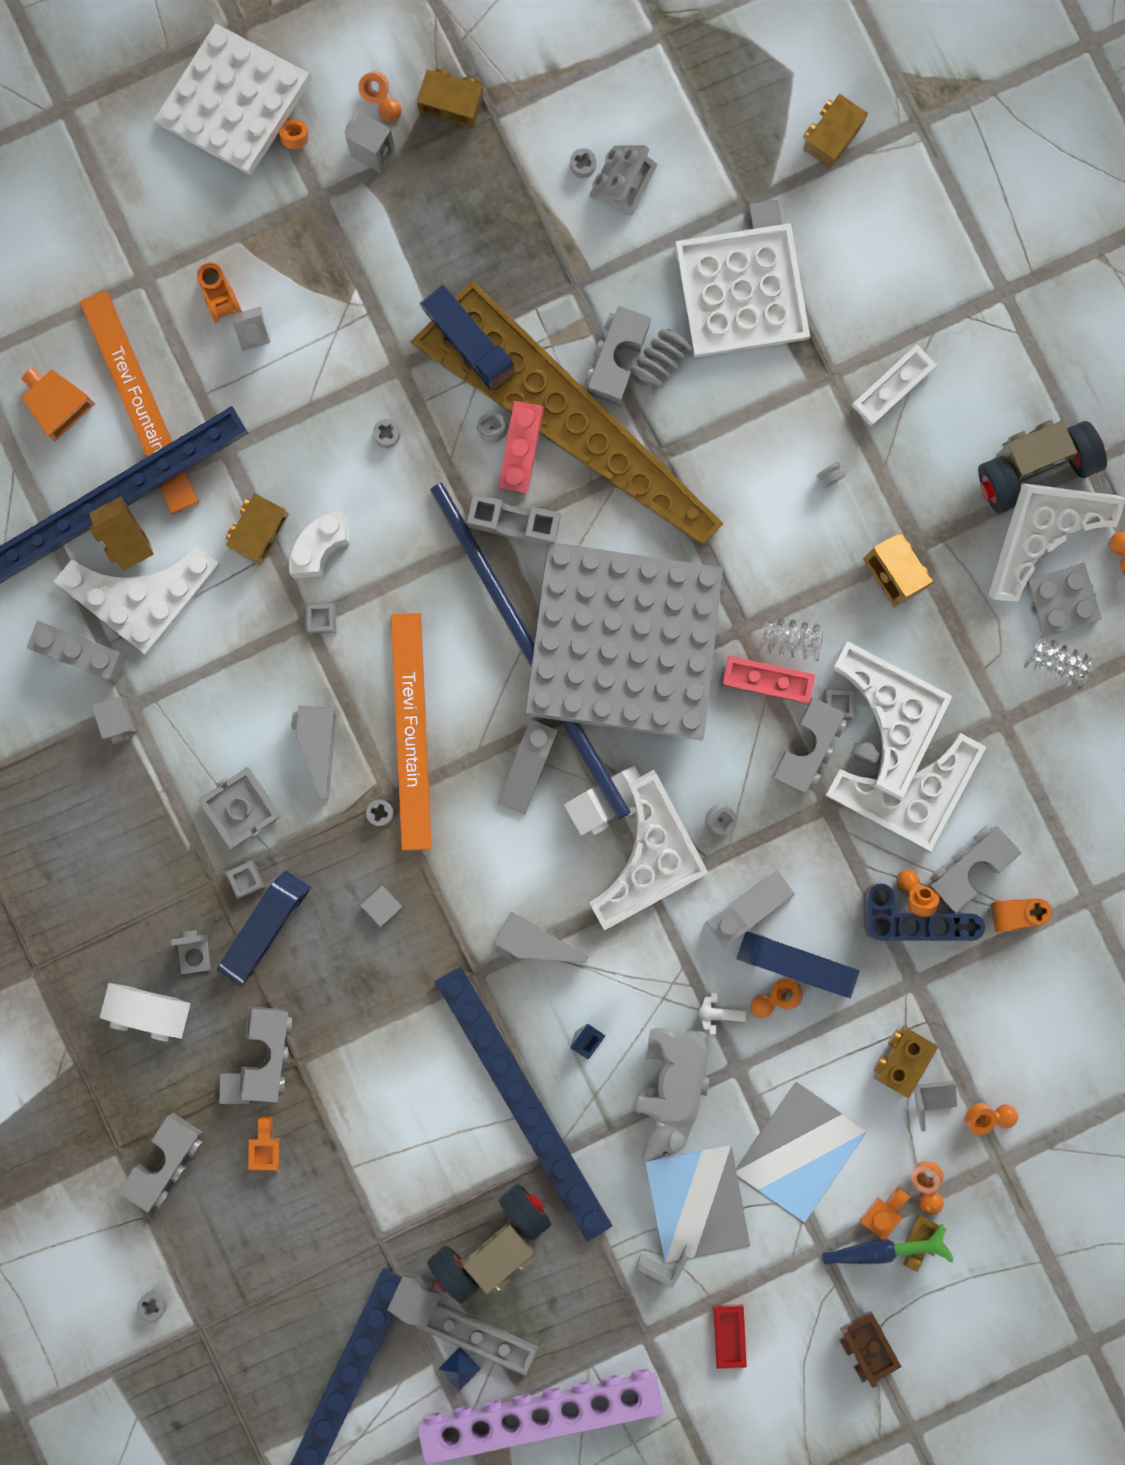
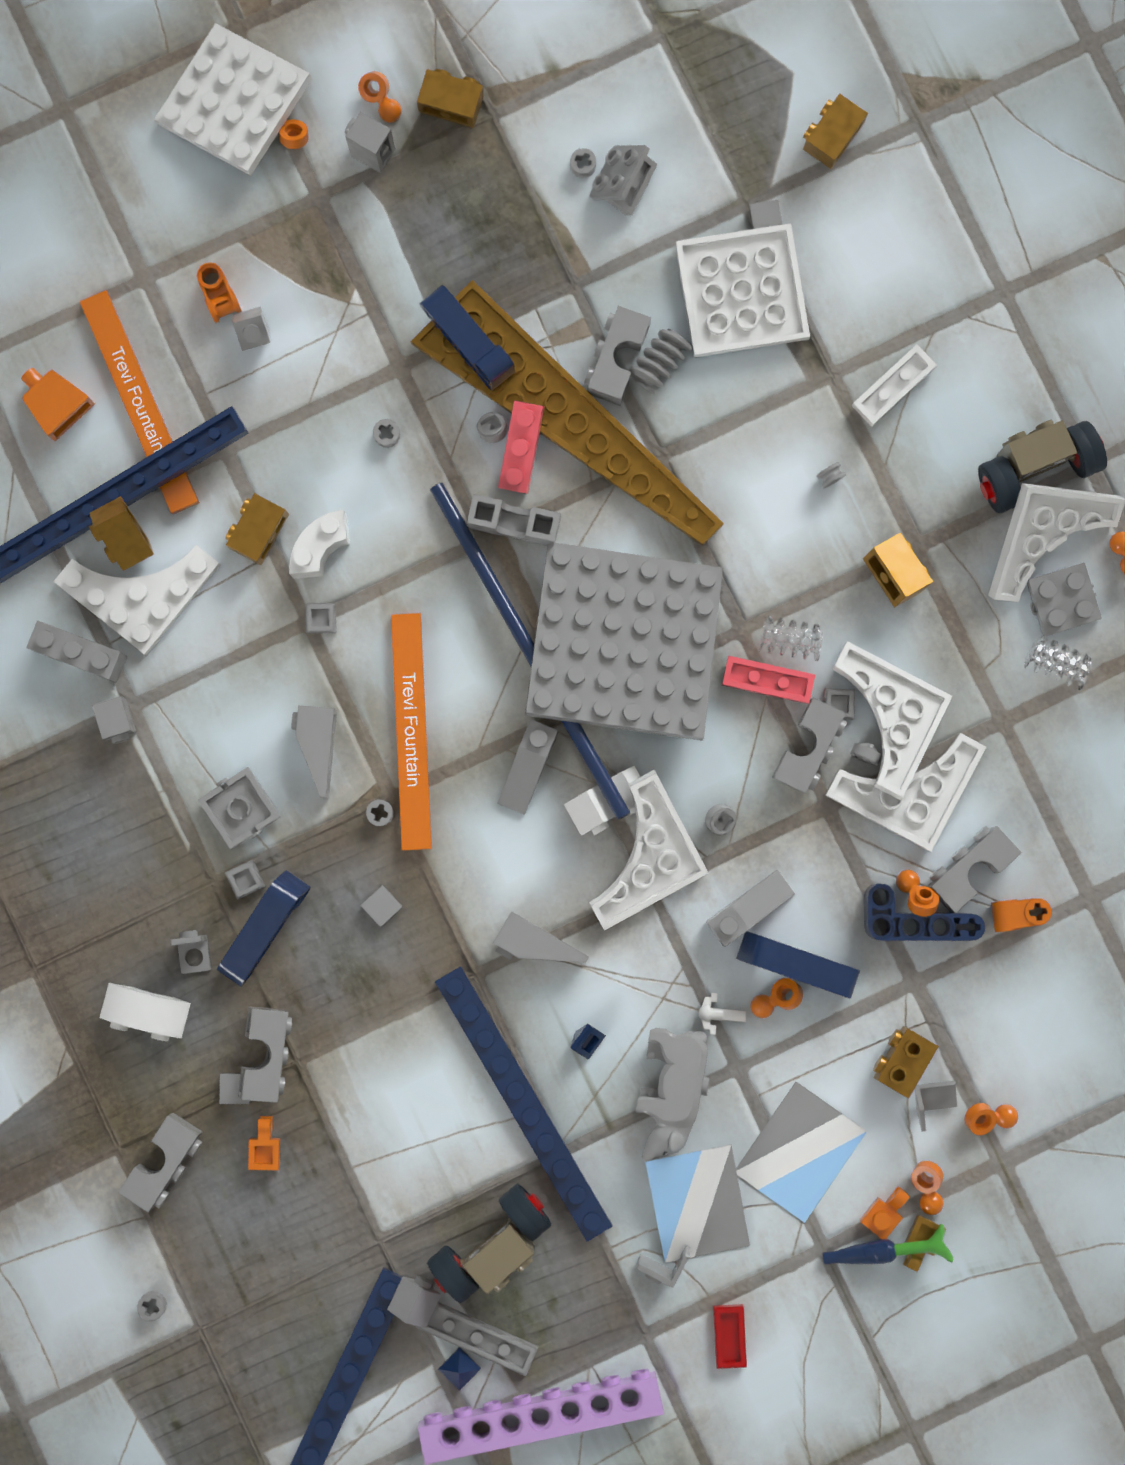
(870, 1347): reddish brown bracket -> none

